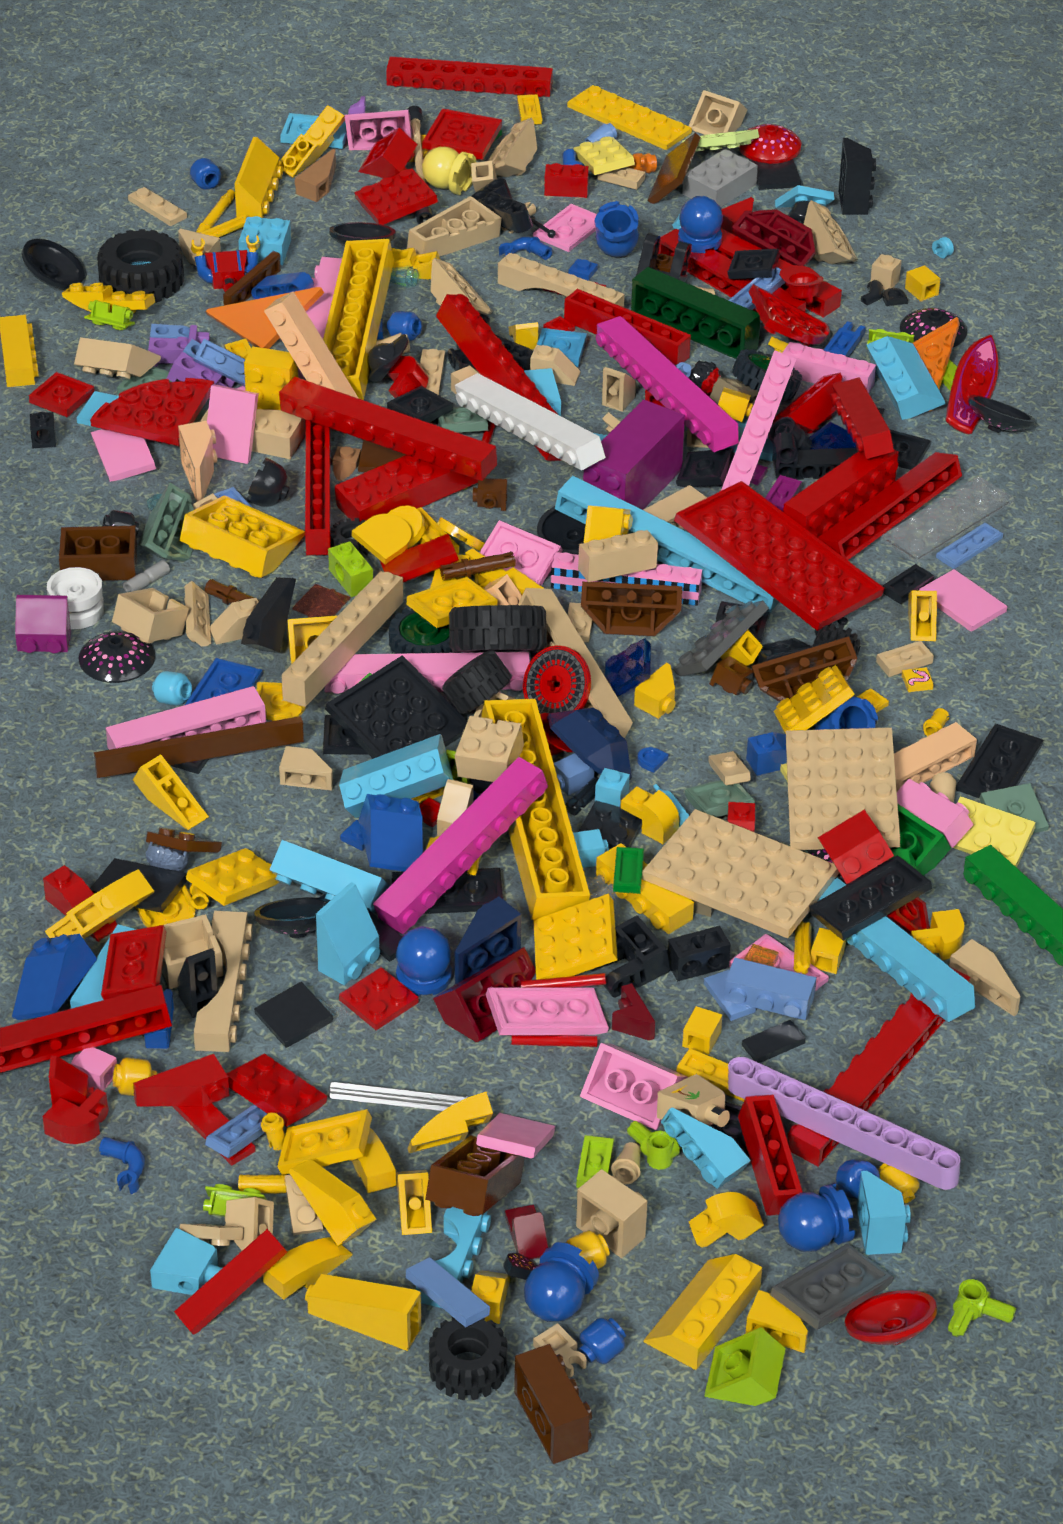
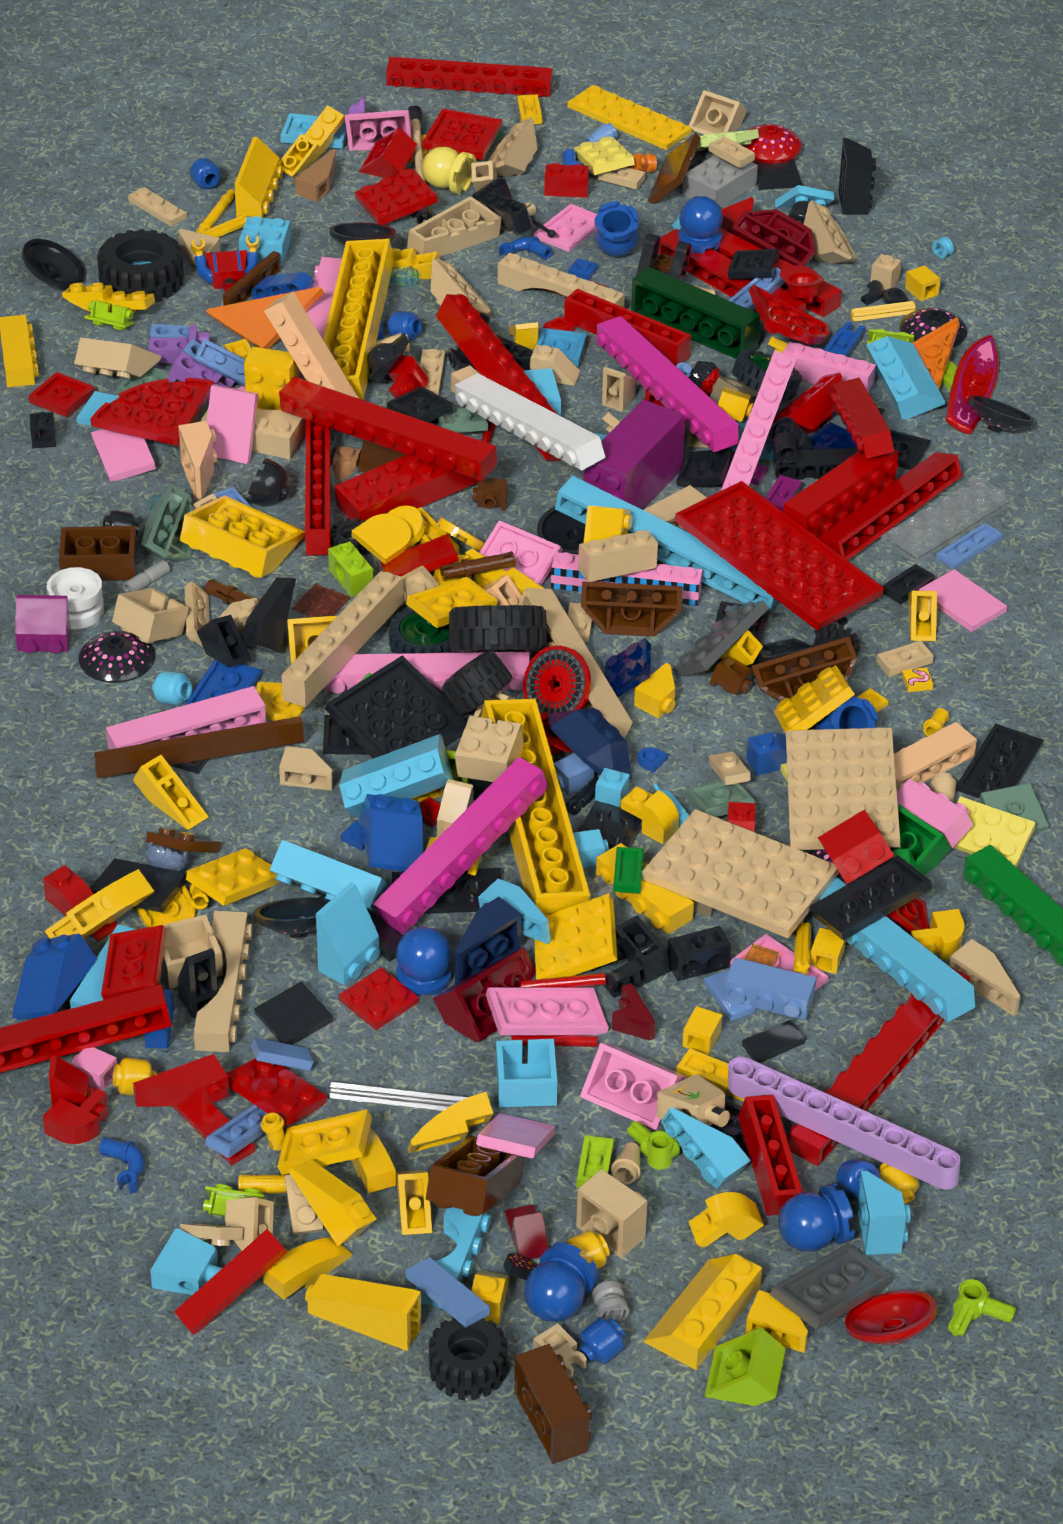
(223, 642): none -> black slope
(281, 1054): none -> medium blue tile
(417, 581): none -> tan plate
(526, 1083): none -> medium azure piece
(533, 921): none -> medium azure slope
(610, 1301): none -> light grey wheel
(731, 152): none -> tan plate
(882, 311): none -> yellow axle

